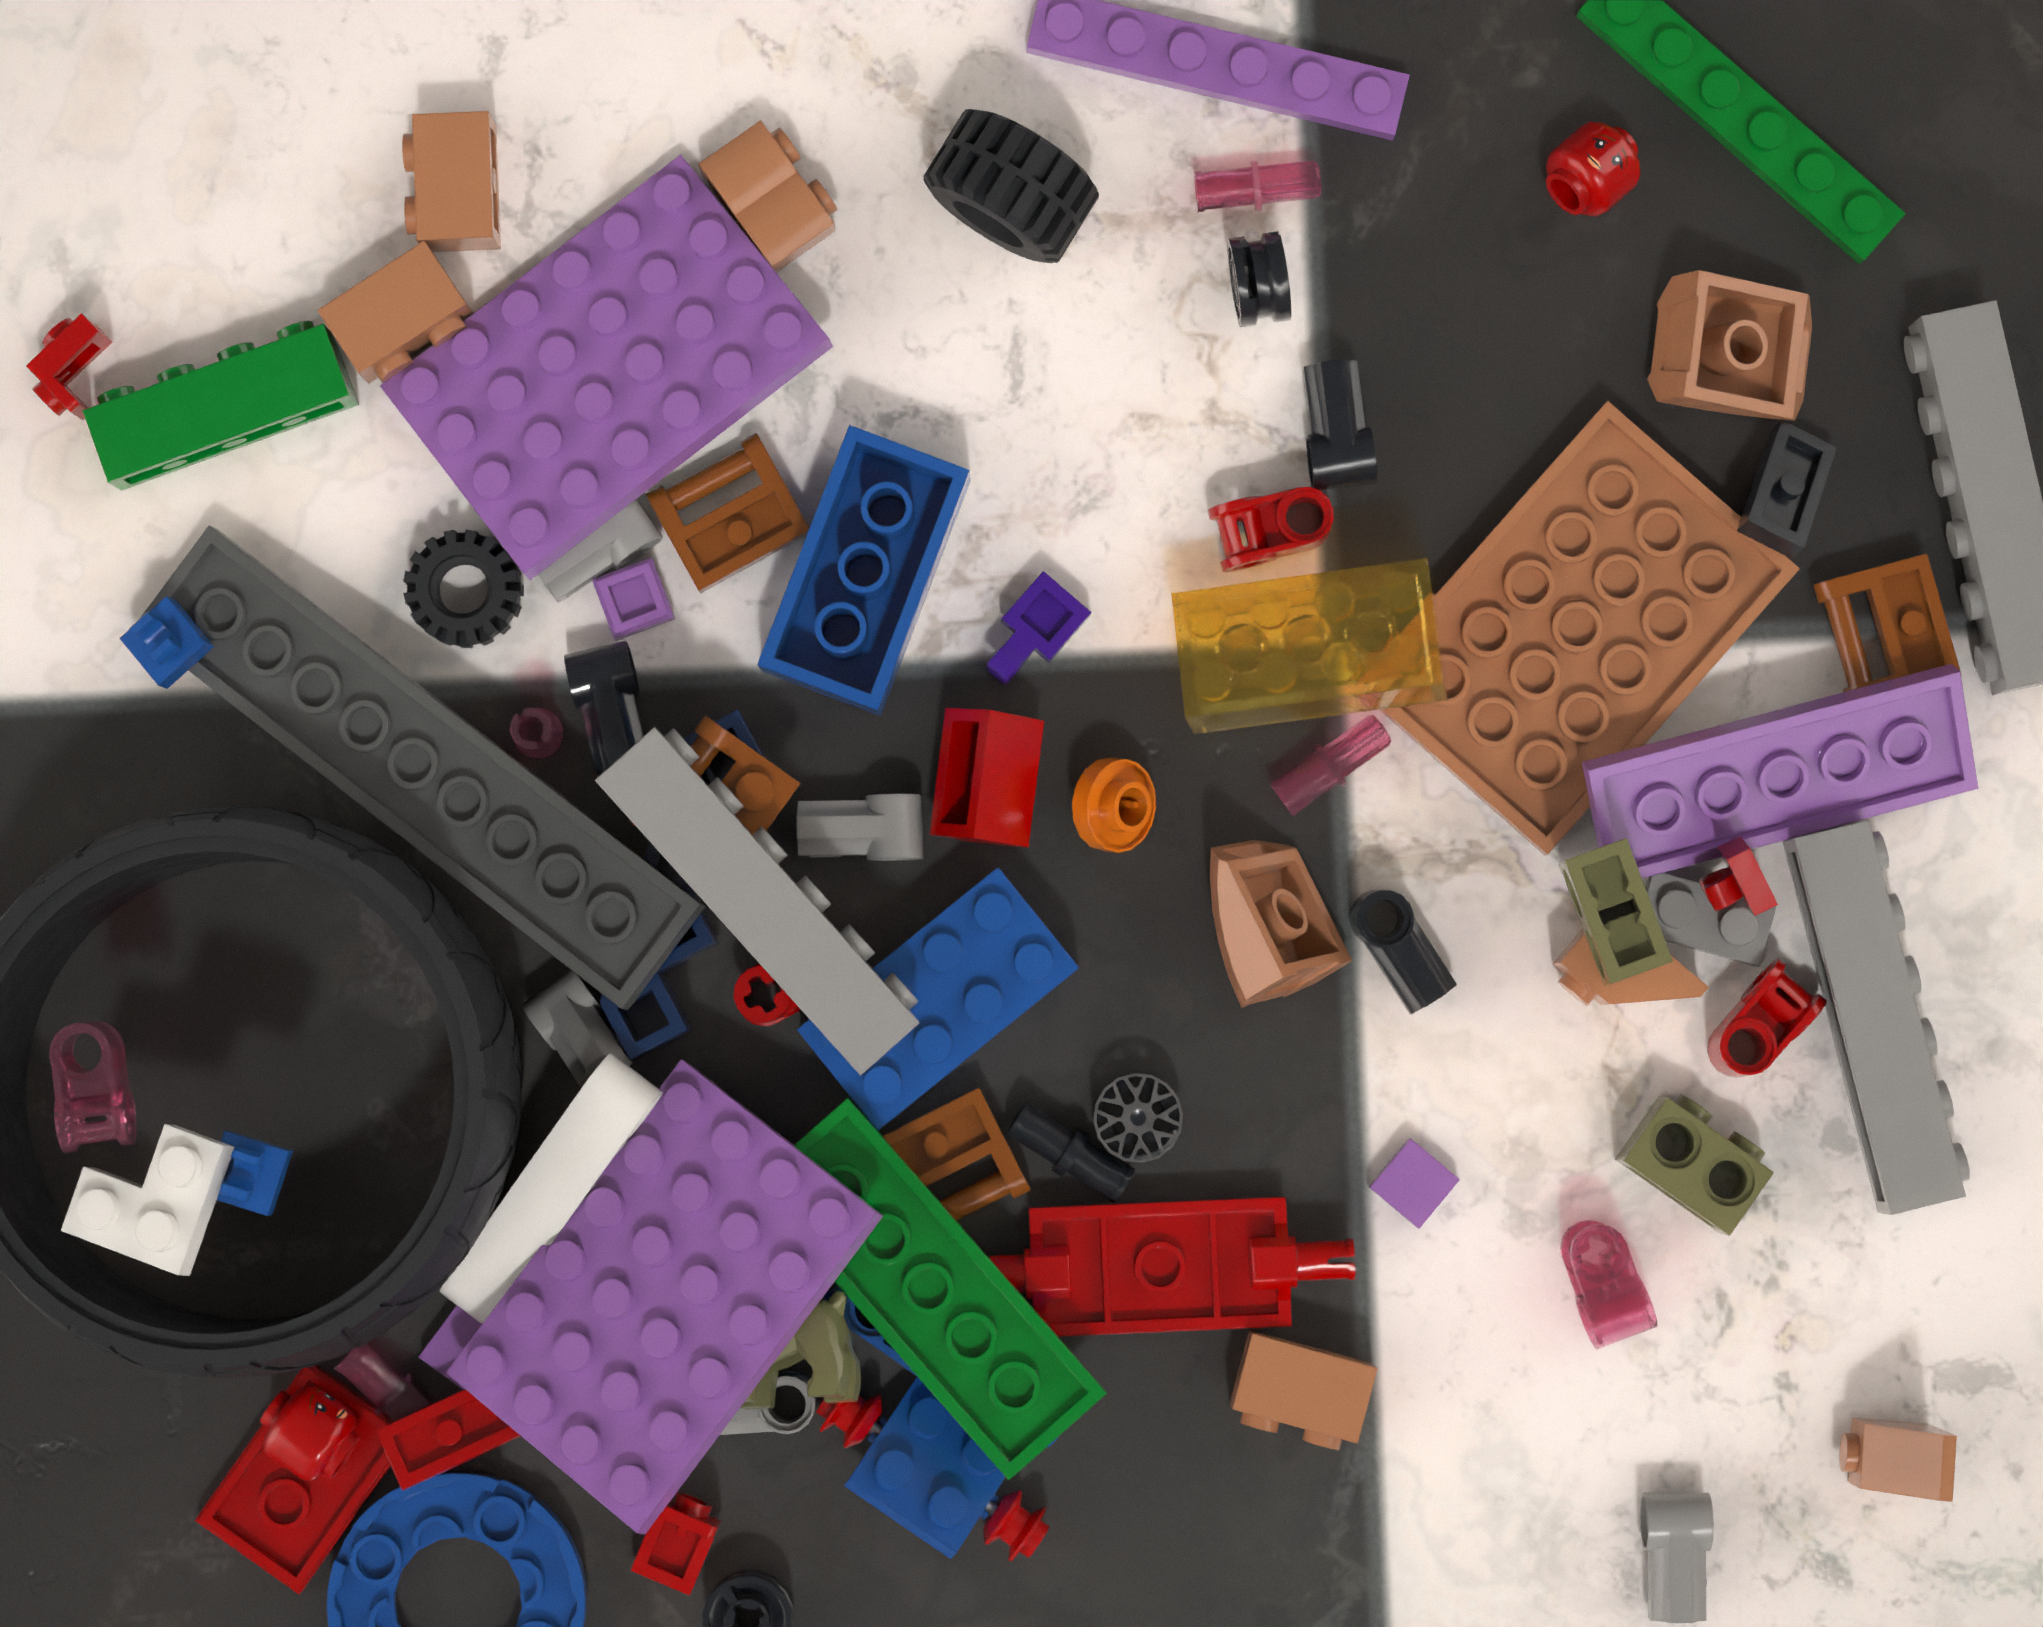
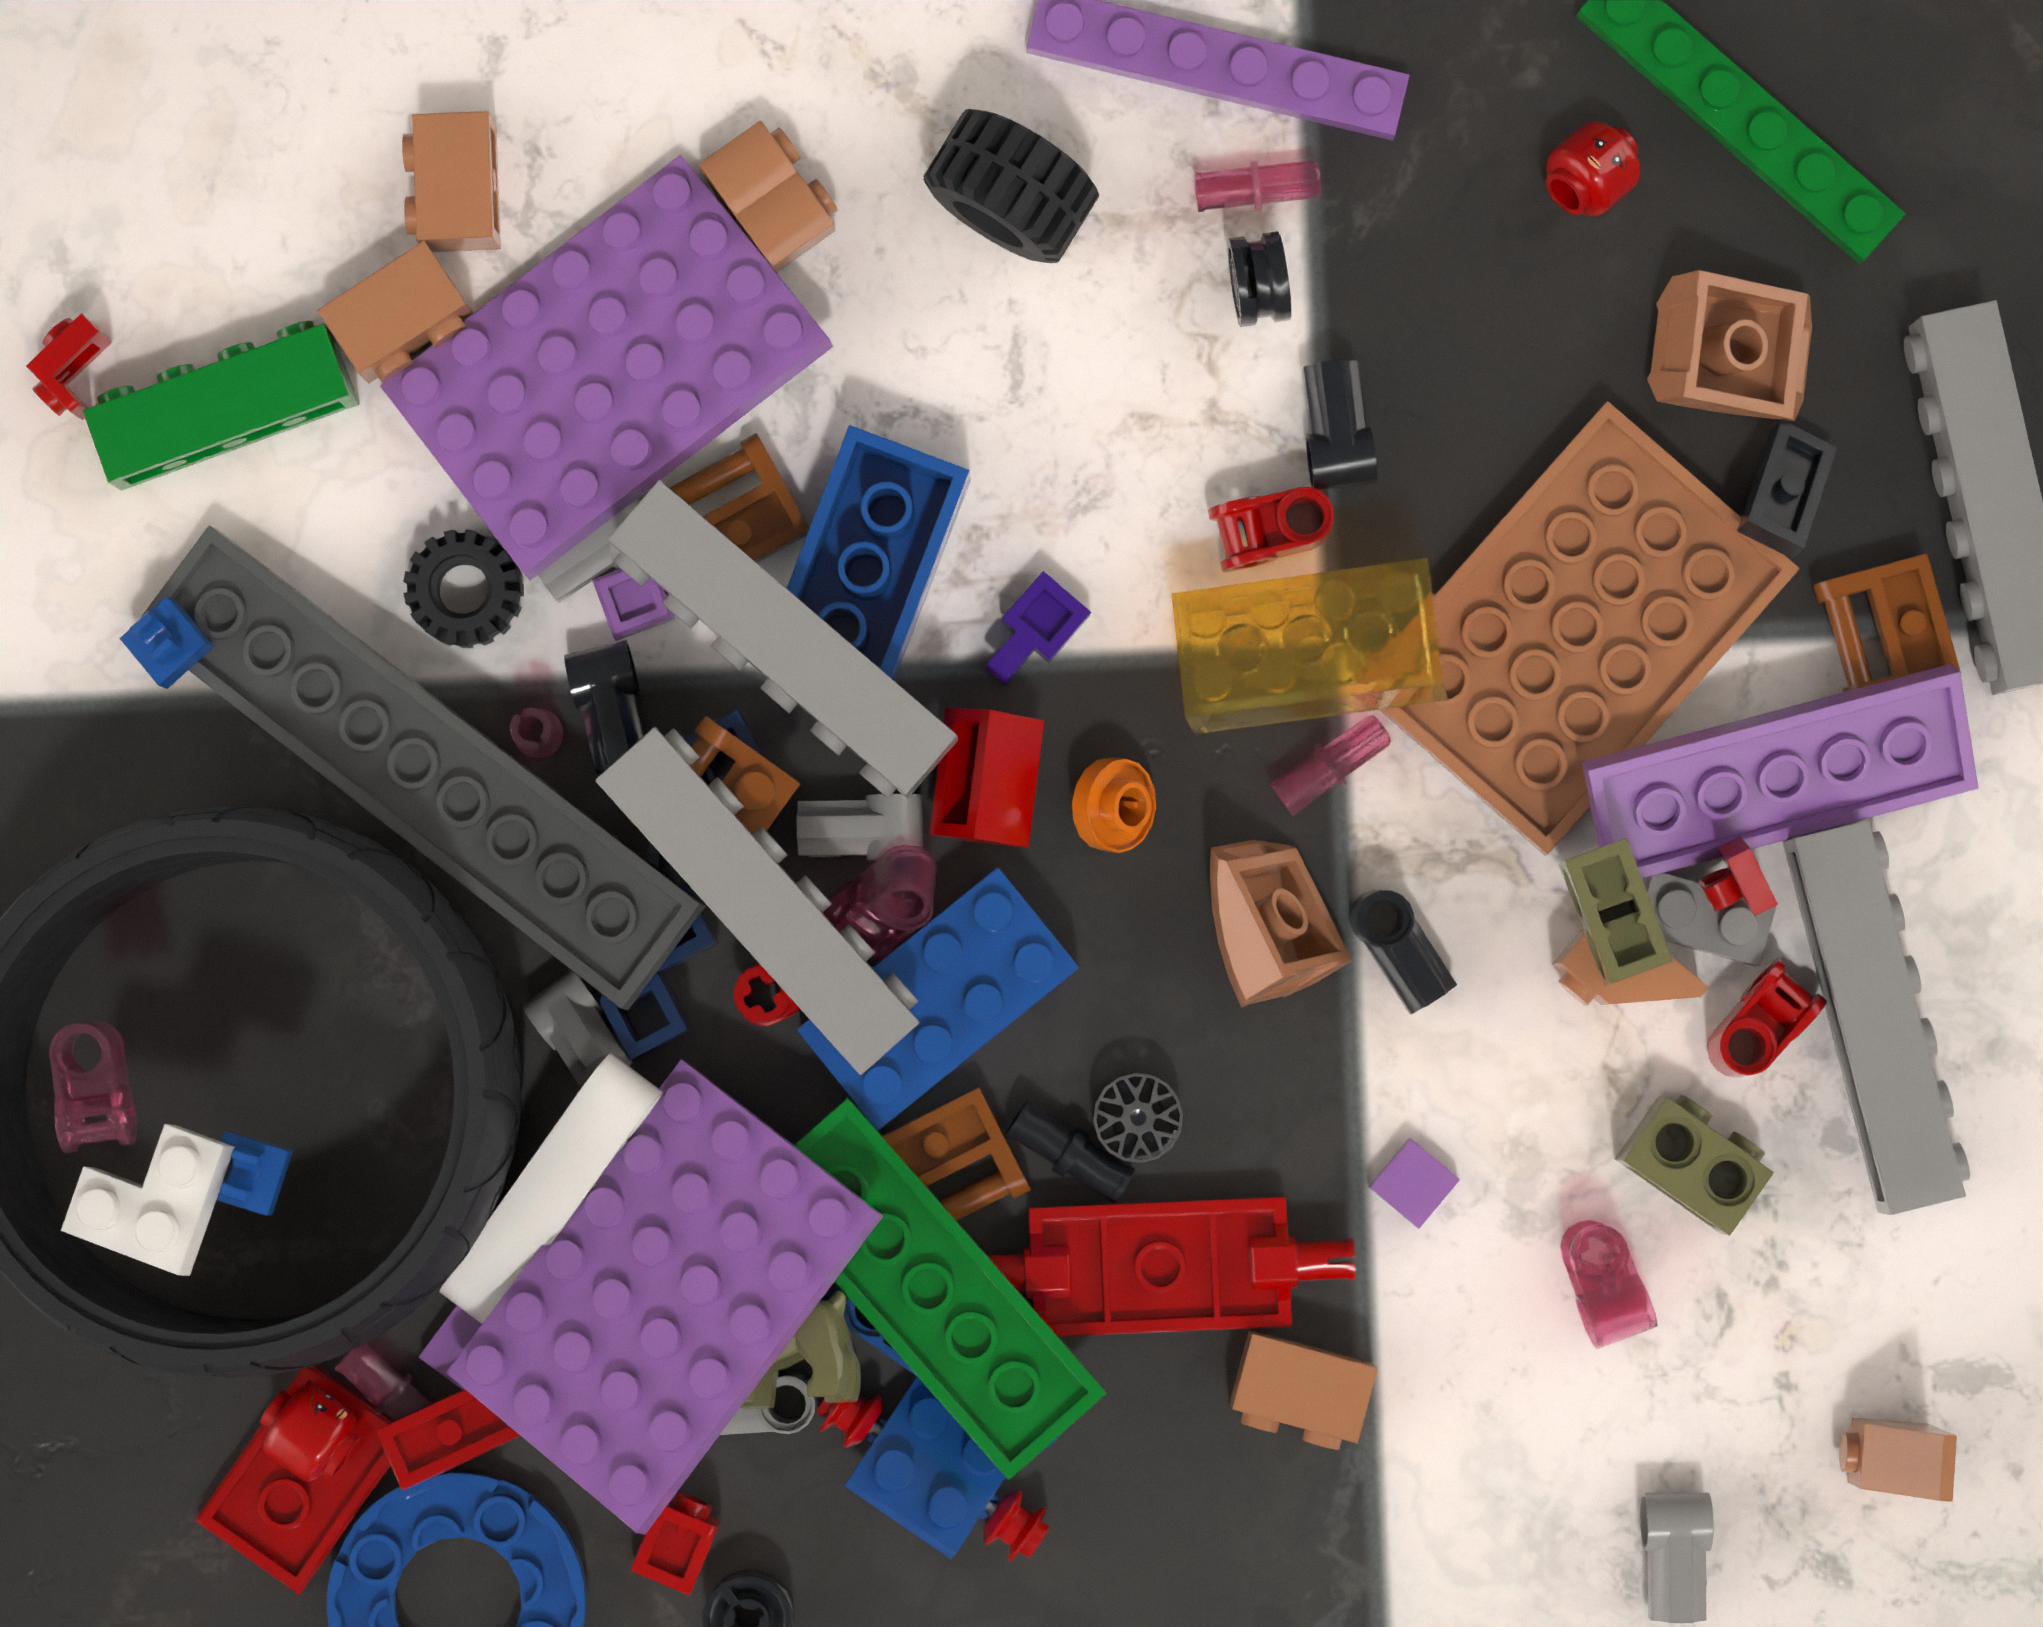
(783, 640): none -> light grey brick
(887, 899): none -> clear pink piece

